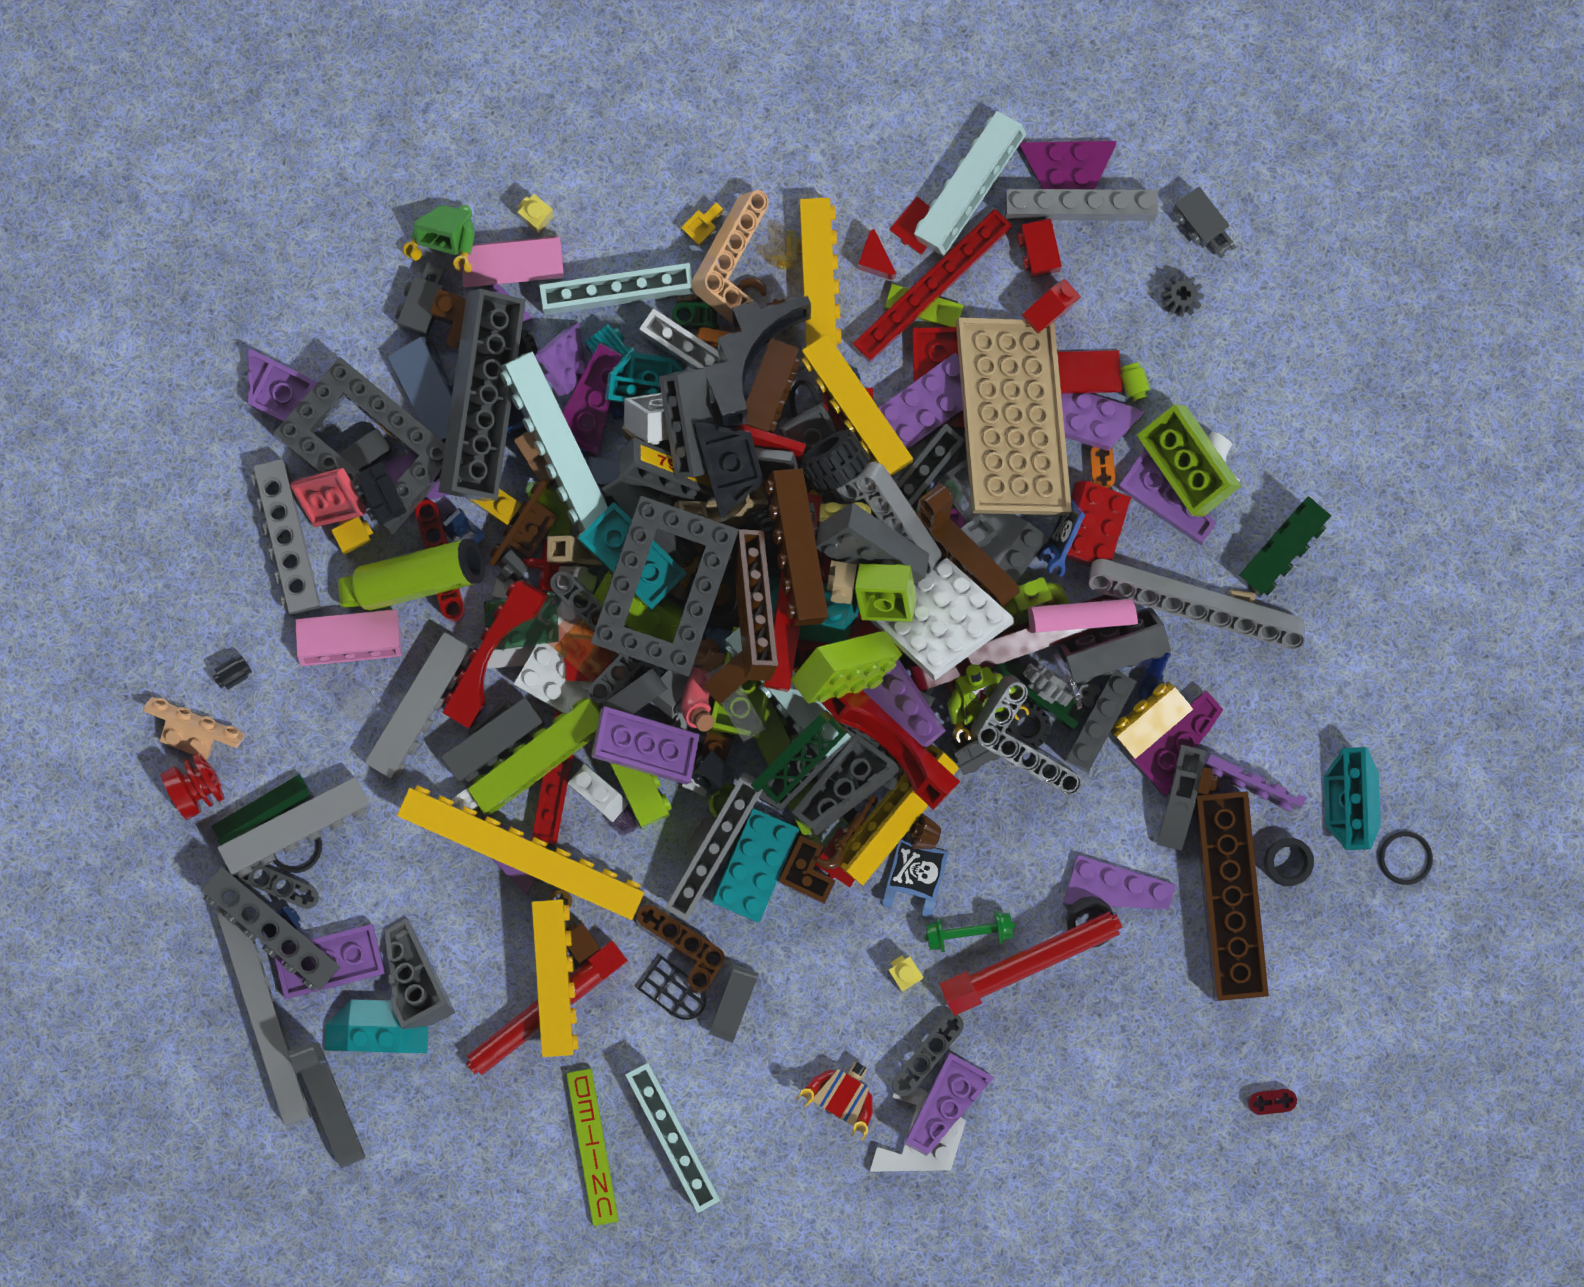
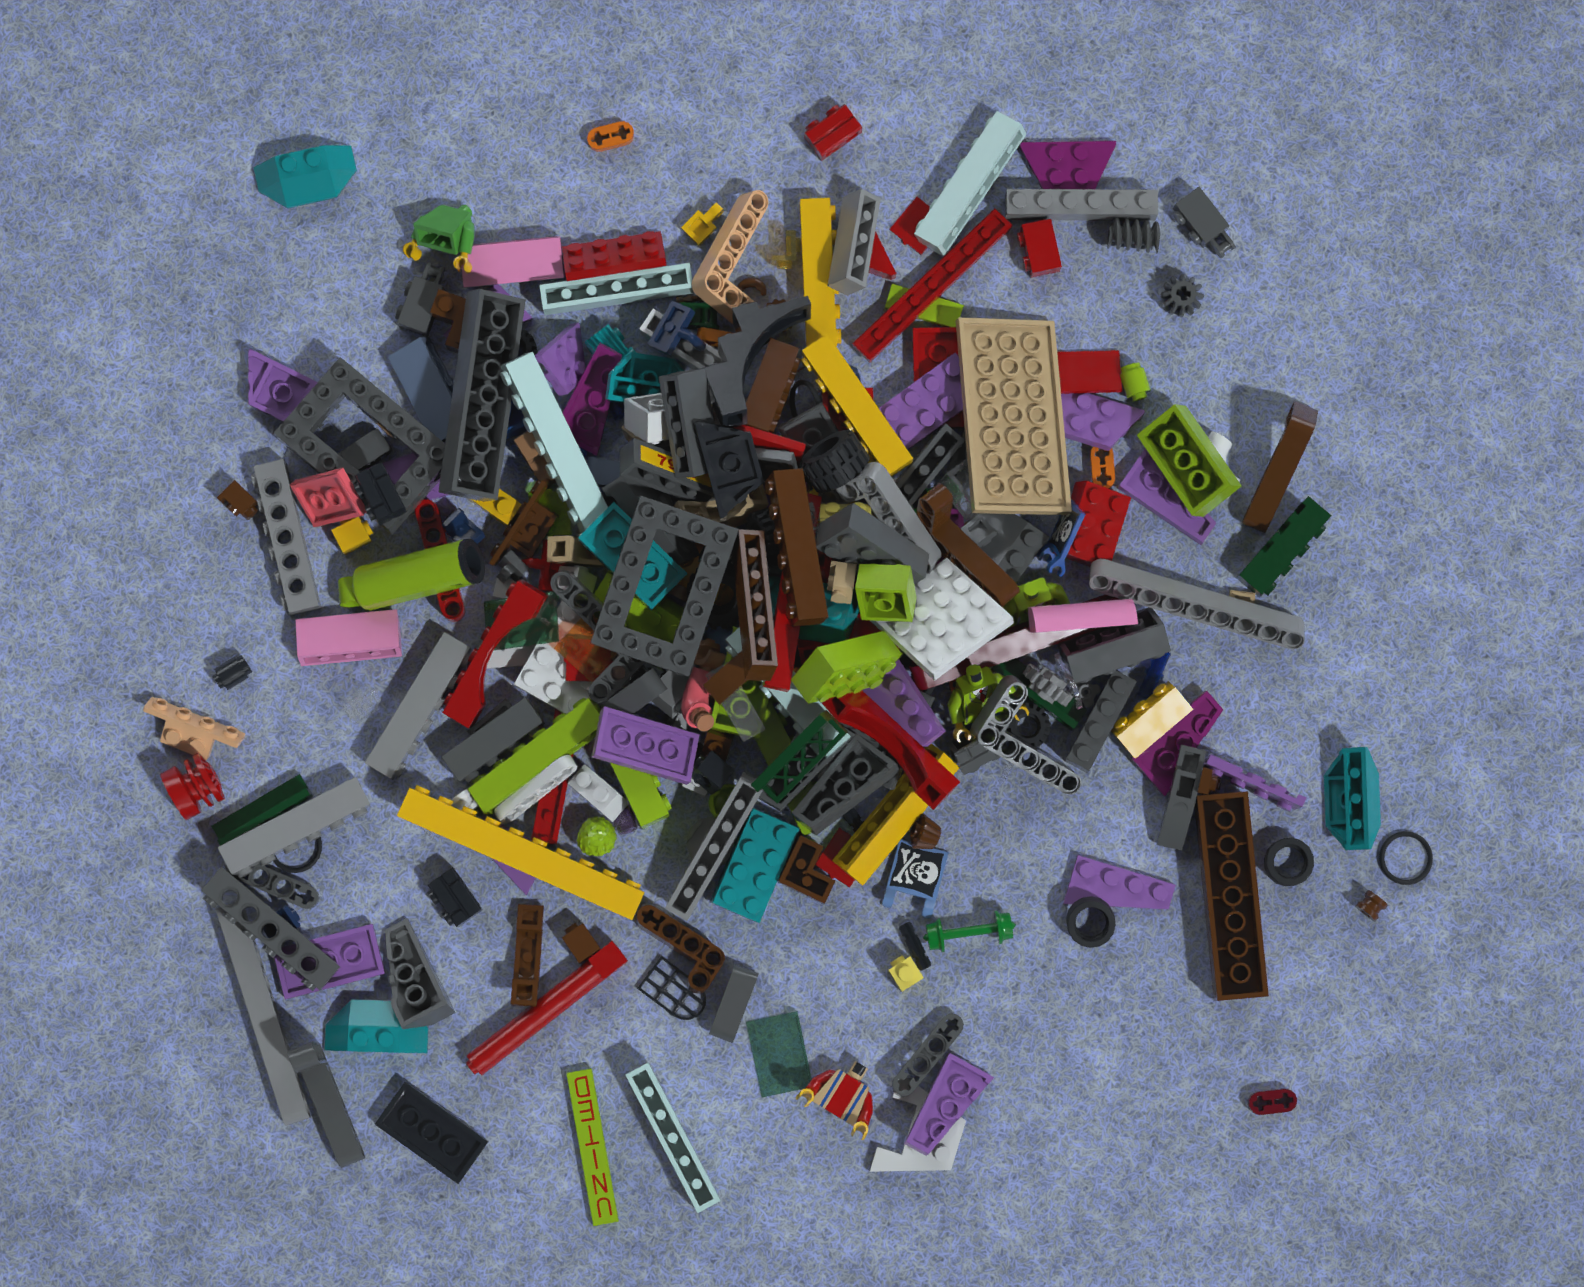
(239, 500): none -> reddish brown brick
(306, 175): none -> teal wedge
(431, 1132): none -> black plate
(454, 897): none -> black brick
(527, 955): none -> reddish brown slope
(535, 213): light yellow brick -> none
(535, 789): none -> white beam
(553, 978): yellow brick -> none
(566, 895): pearl gold bush -> none
(596, 836): none -> lime piece
(611, 142): none -> orange beam
(613, 255): none -> red plate
(673, 328): none -> dark blue plate
(779, 1054): none -> clear green piece
(832, 132): none -> red brick
(840, 843): reddish brown piece -> none
(854, 242): none -> light grey brick
(915, 946): none -> black axle
(966, 990): red brick -> none
(1051, 306): red slope -> none
(1134, 234): none -> dark grey piece
(1282, 465): none -> reddish brown beam
(1371, 905): none -> reddish brown wheel

